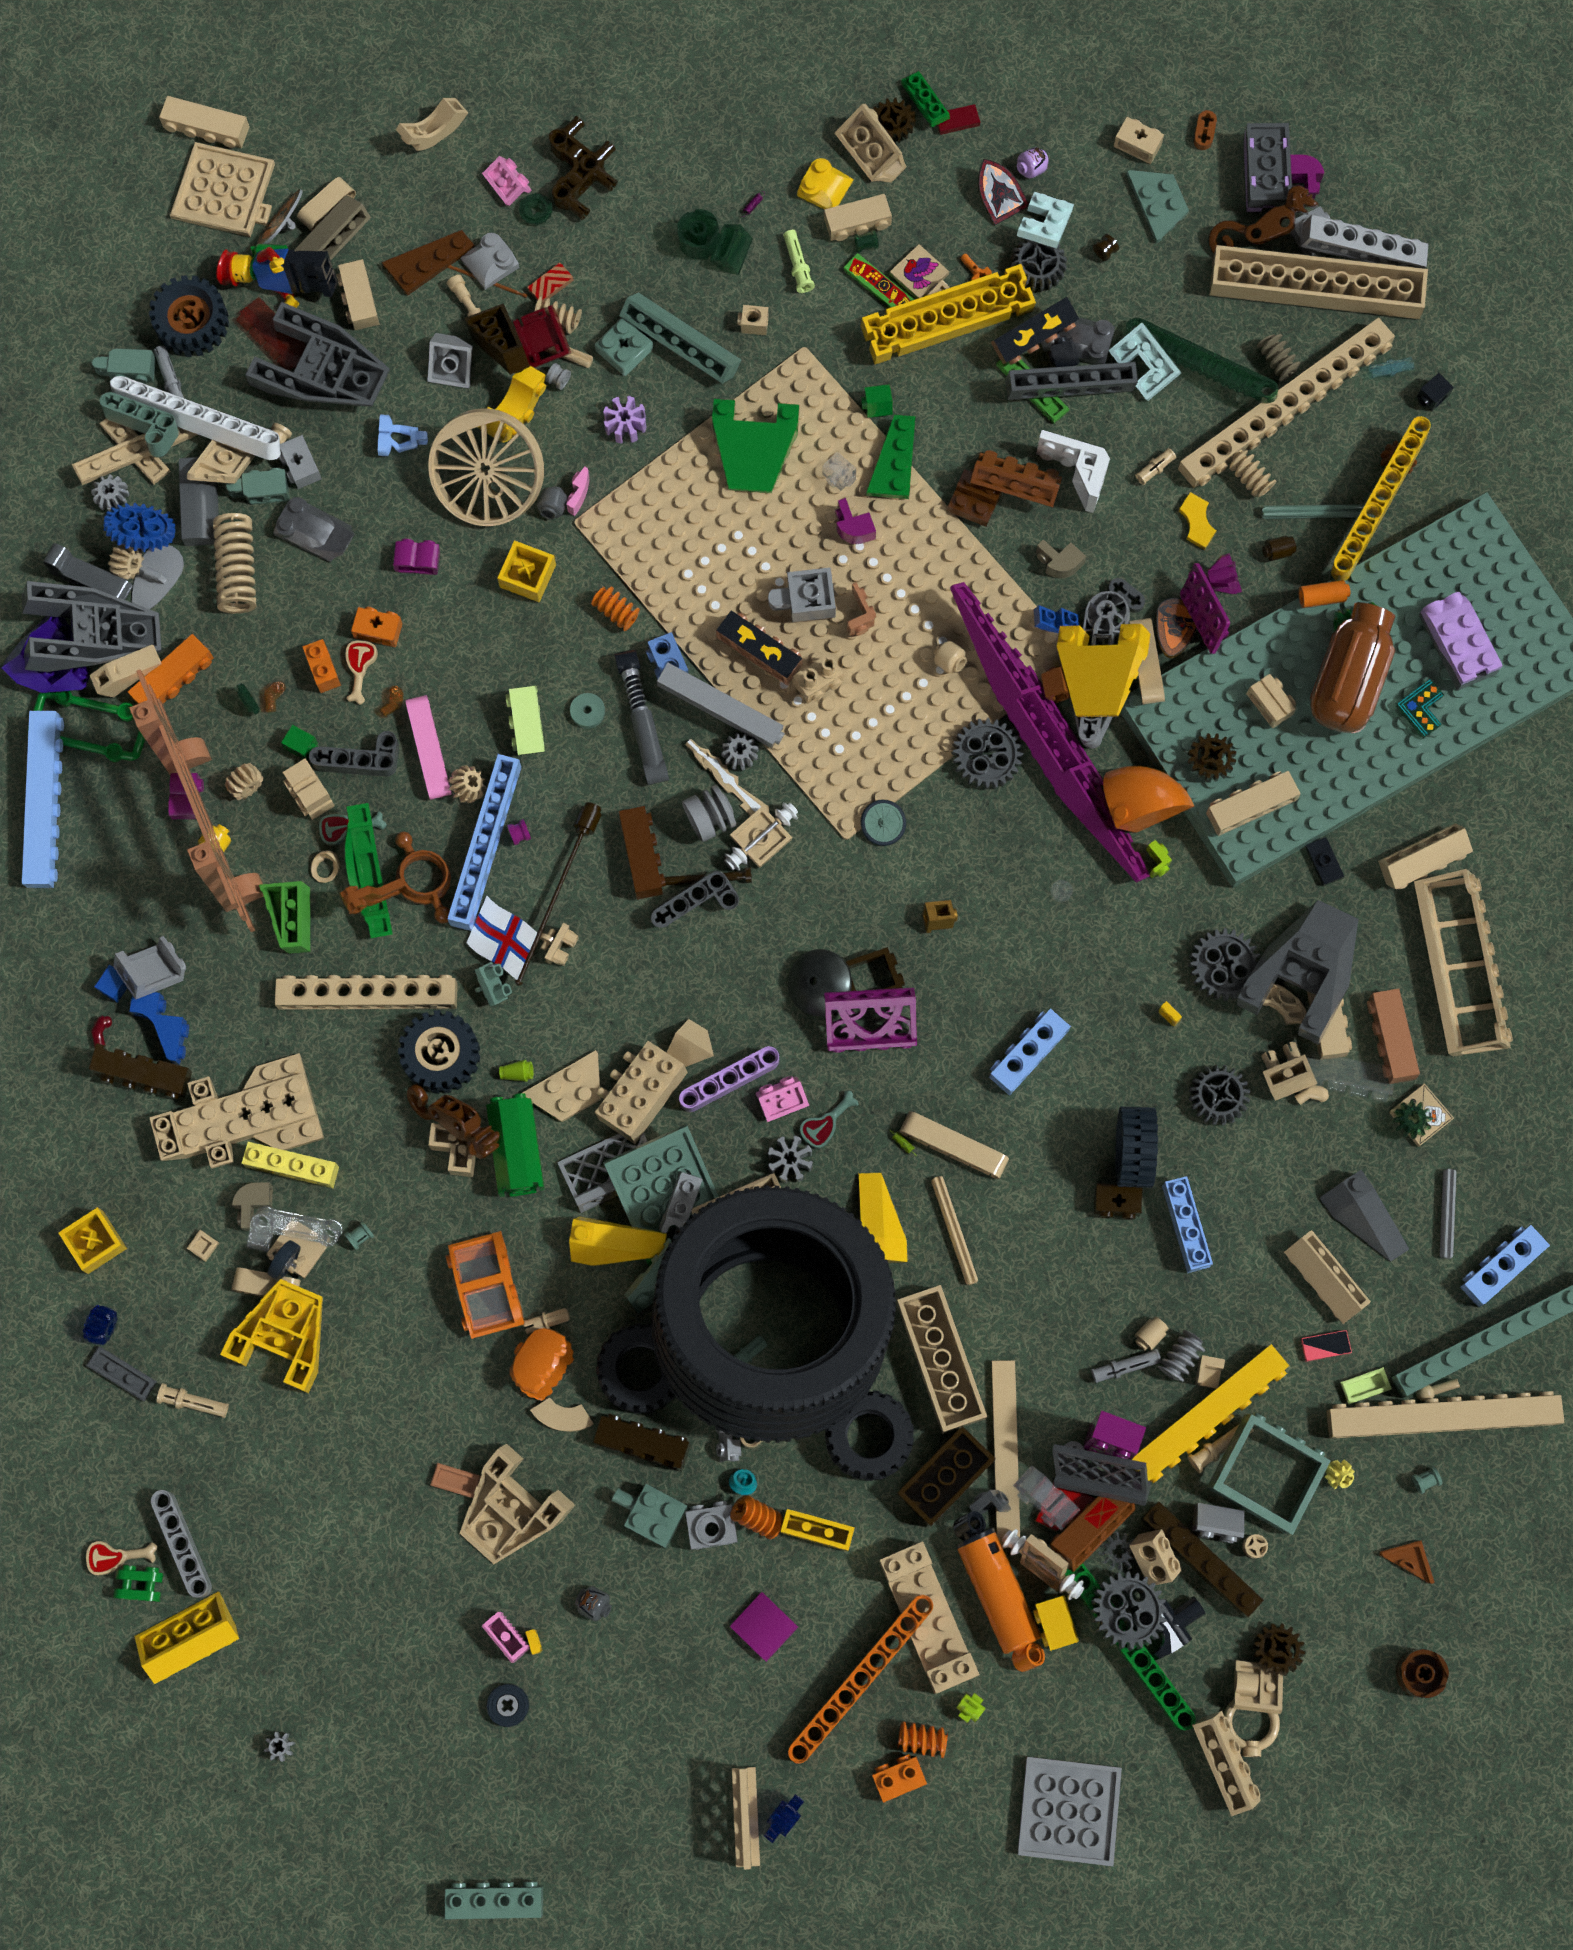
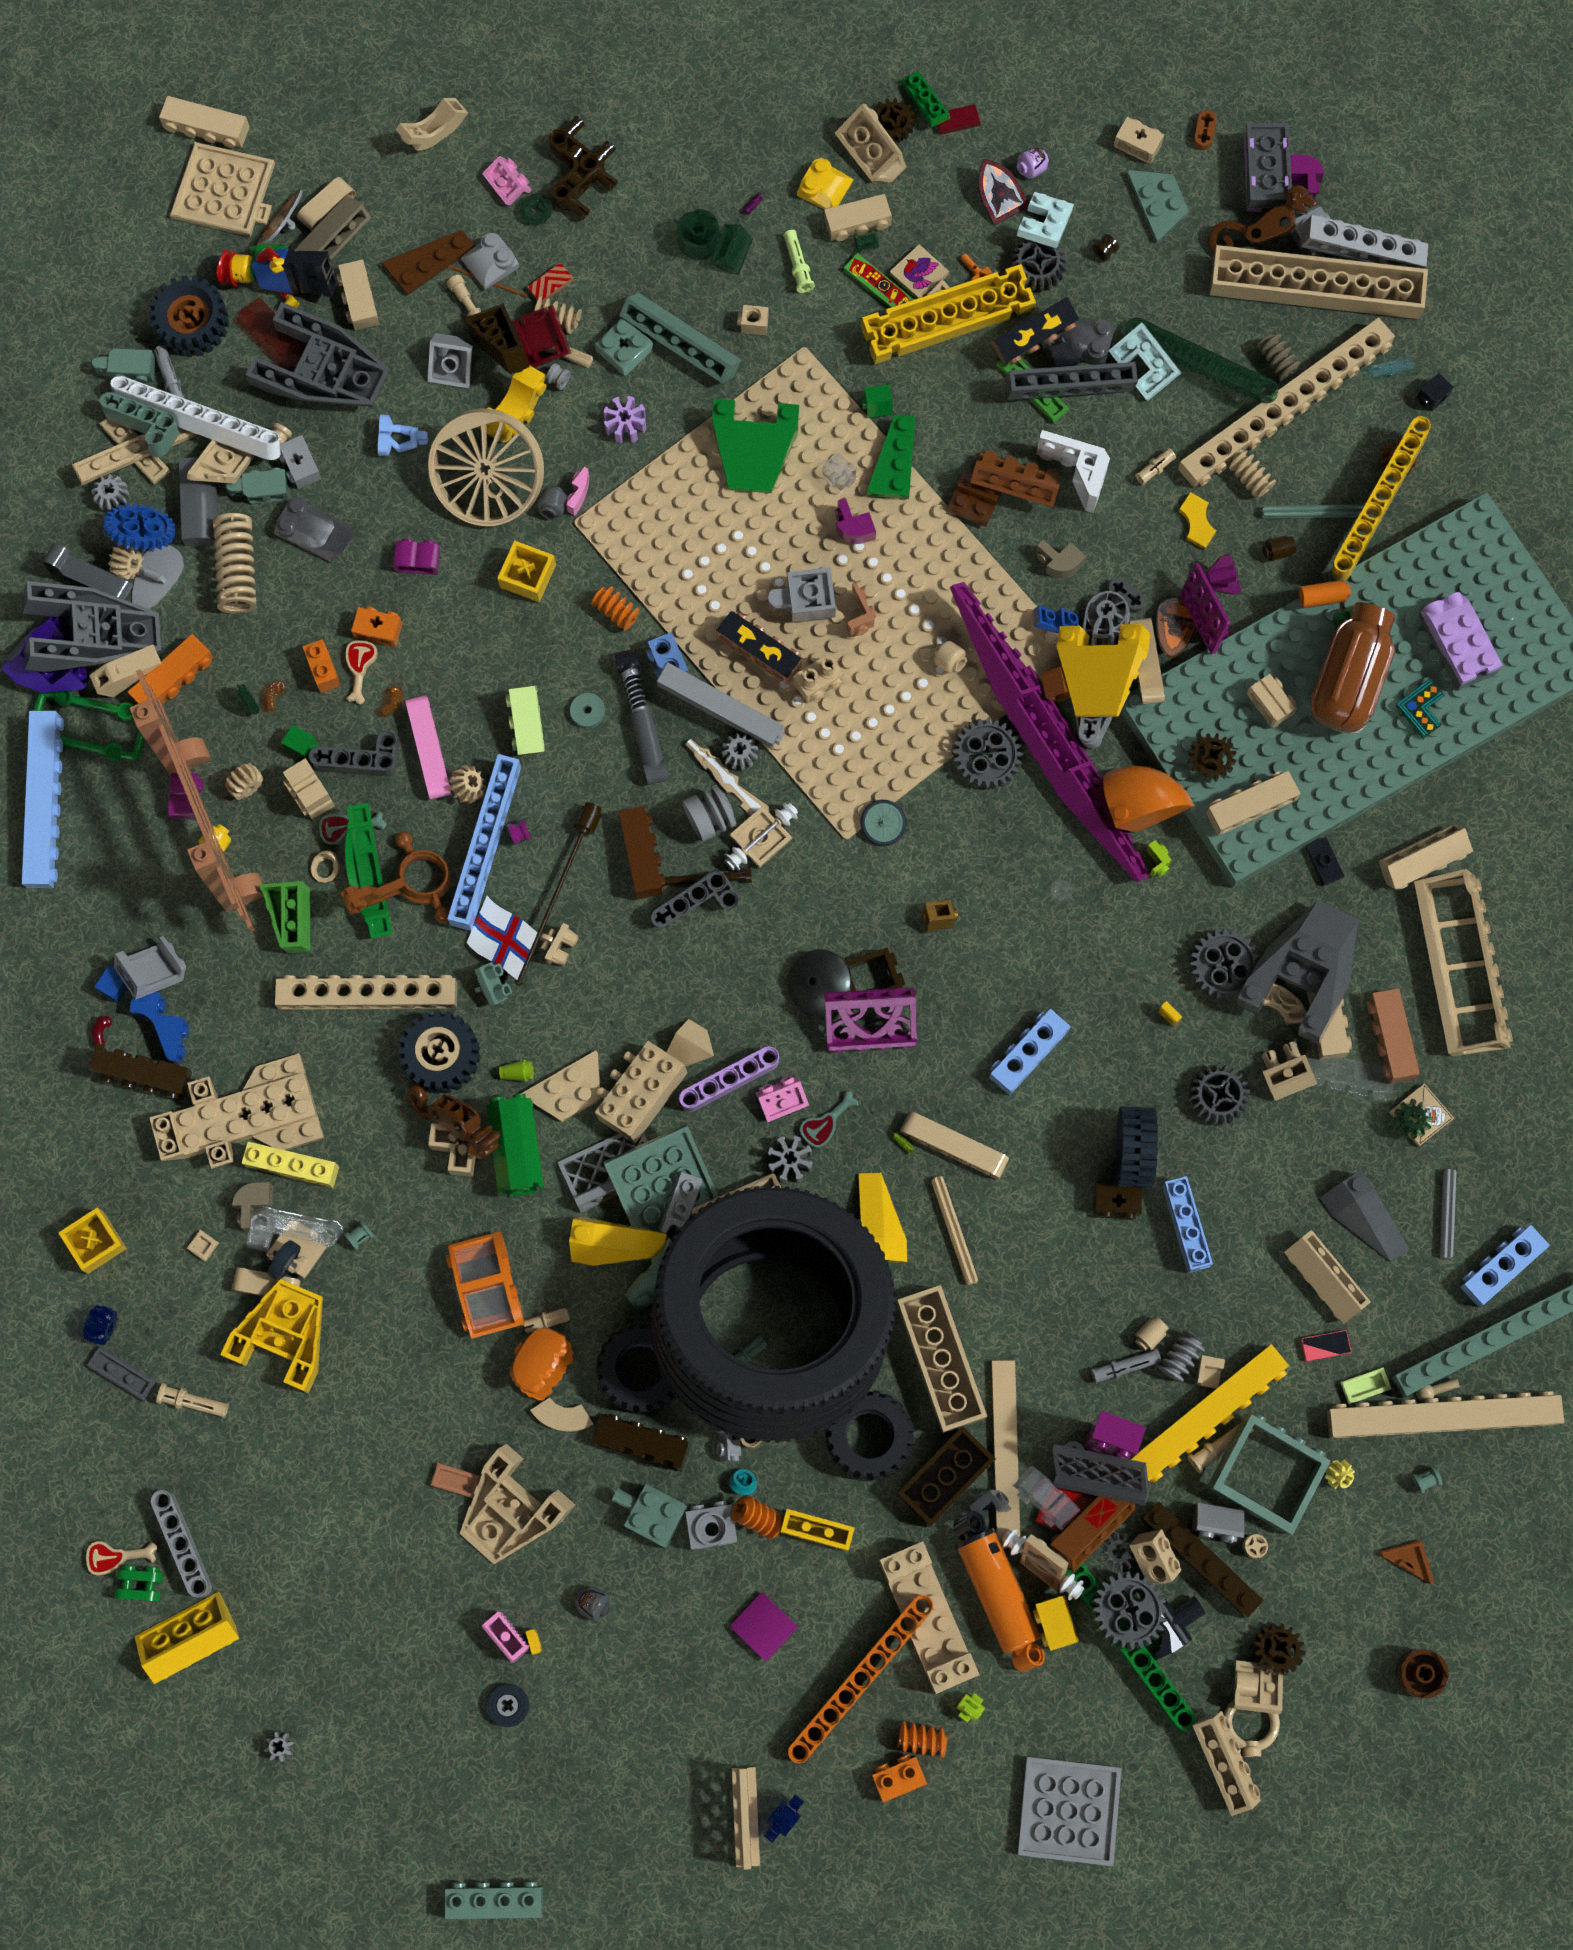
(1314, 1092): tan arm -> none

